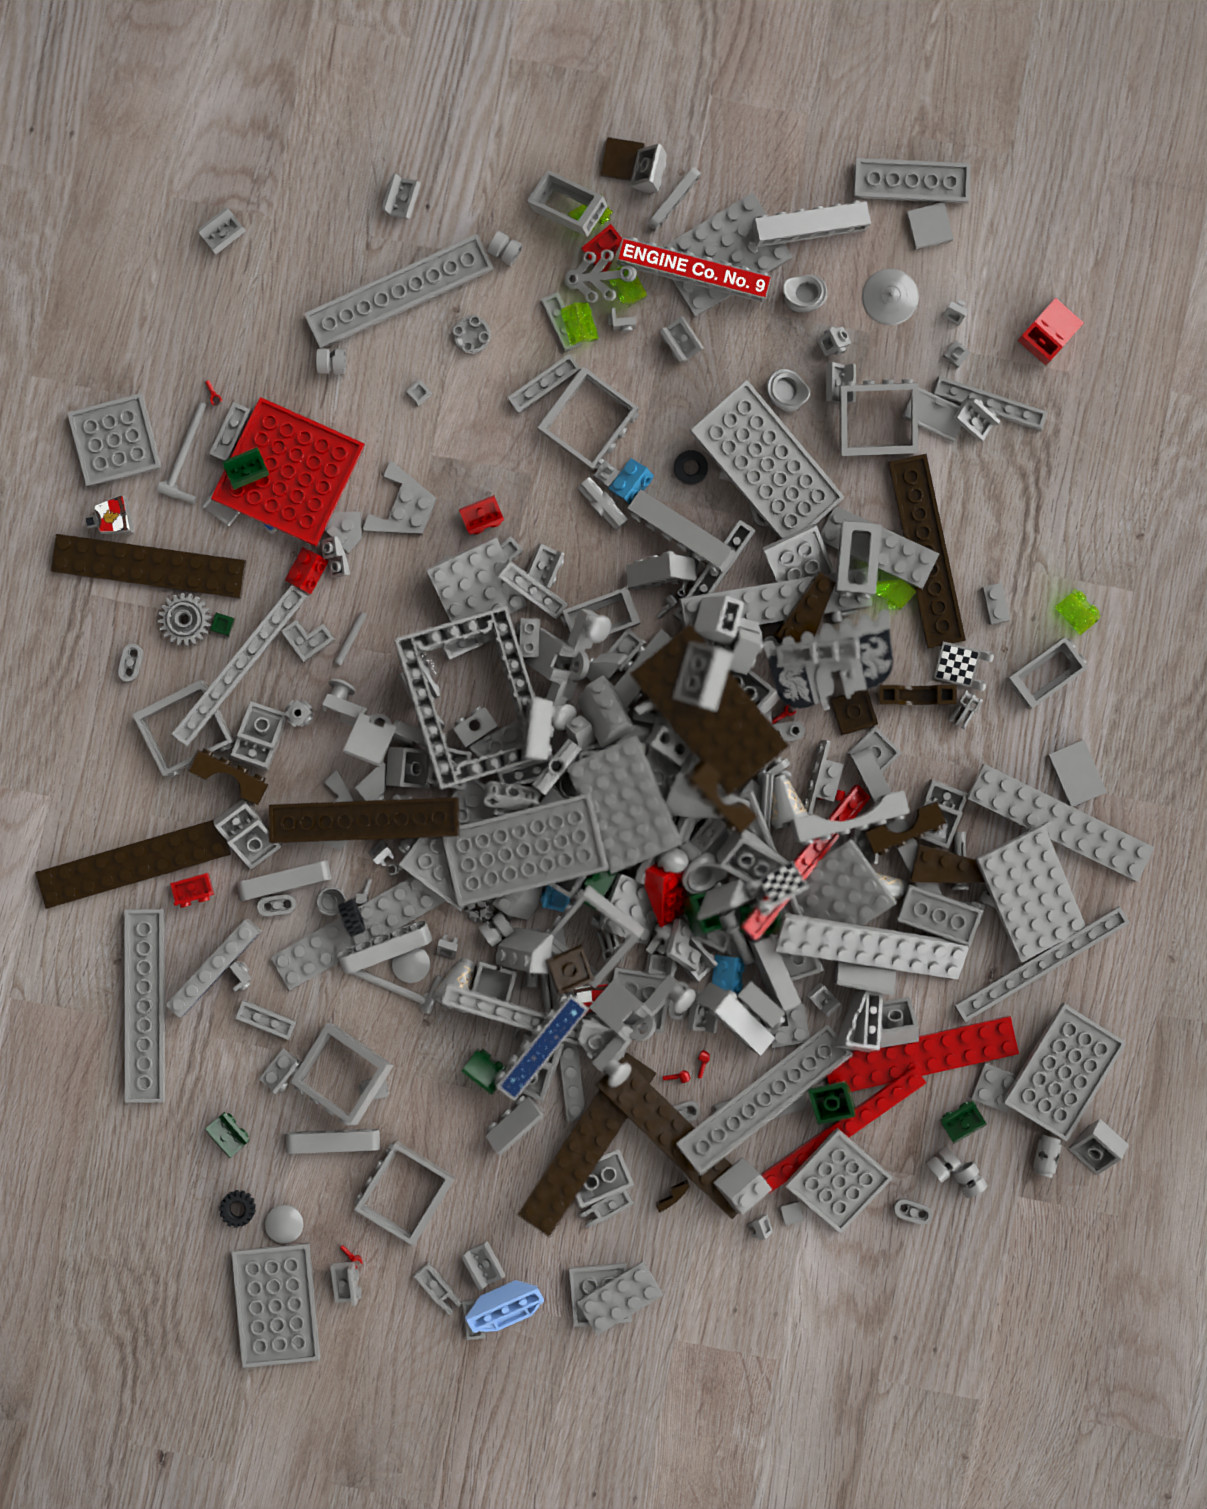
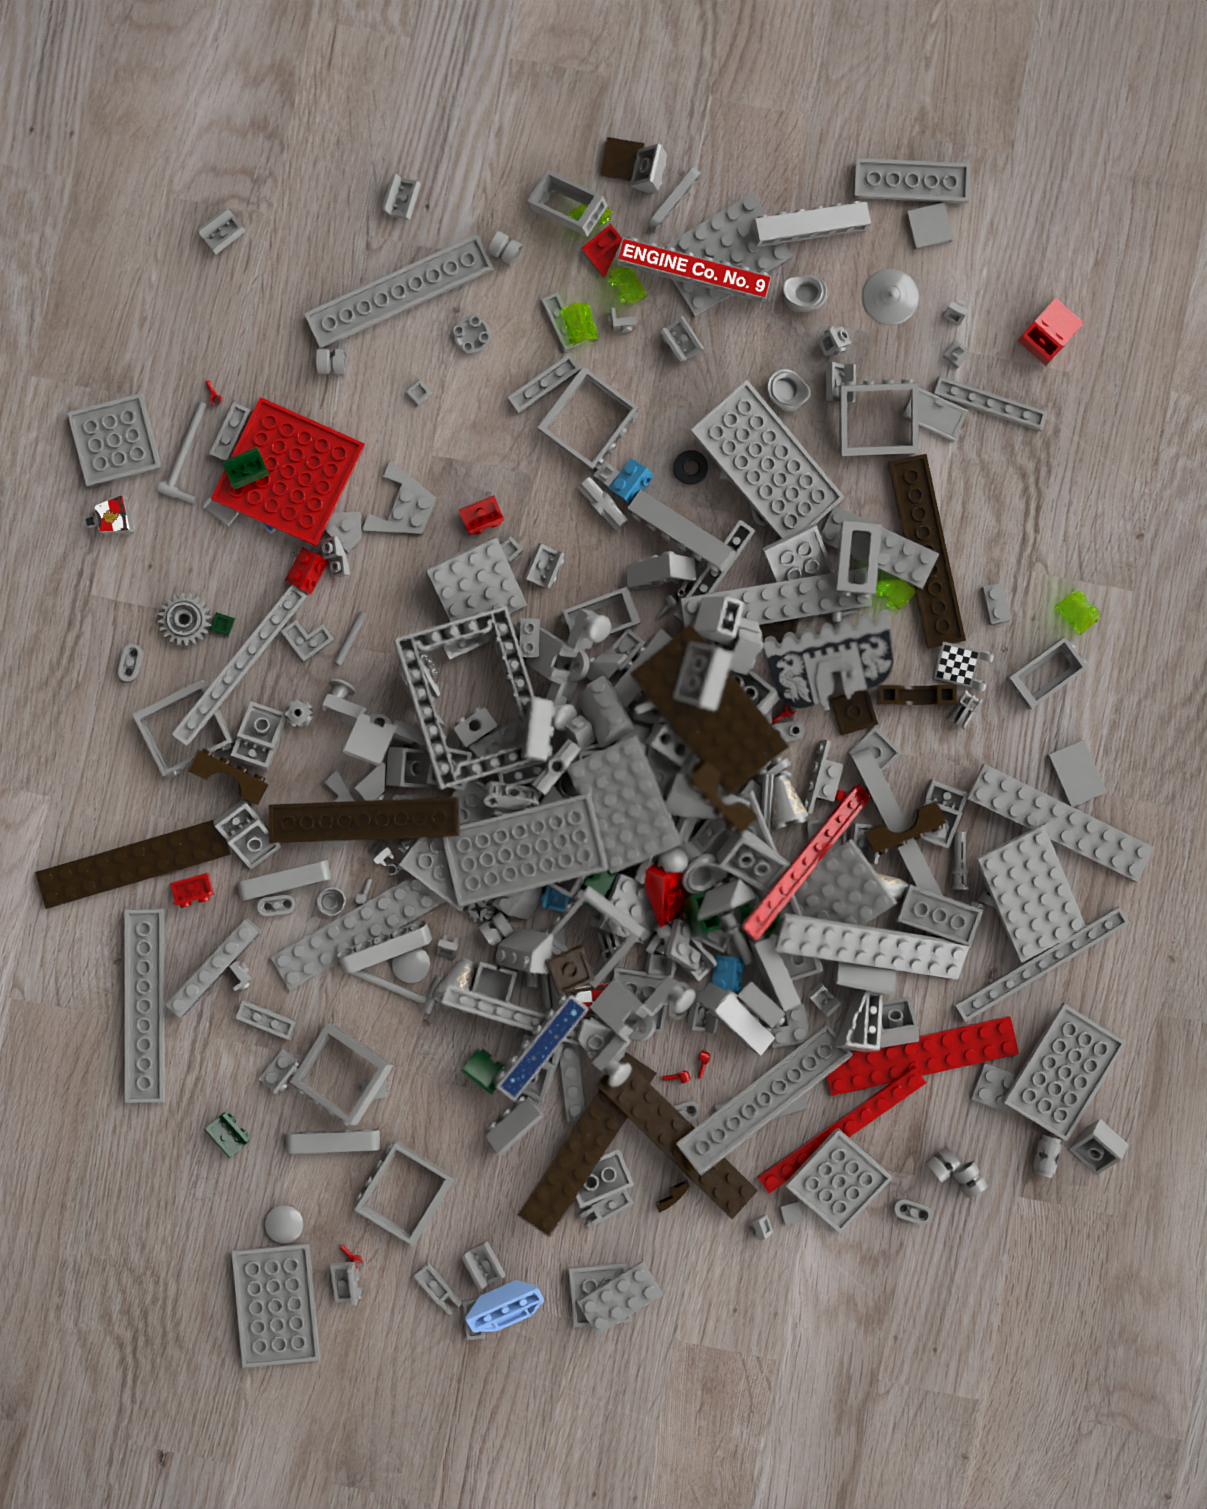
(148, 566): dark brown plate -> none
(230, 1218): black tyre -> none
(351, 917): black tyre -> none
(532, 589): light grey plate -> none
(596, 276): light grey plant -> none
(742, 1186): light grey slope -> none
(779, 886): flag -> none
(808, 610): dark brown wing -> none
(818, 652): light grey slope -> none
(832, 1102): dark green slope -> none
(887, 806): light grey arch -> none
(944, 867): dark brown wing -> none
(962, 1121): dark green bracket -> none
(976, 418): light grey bracket -> none

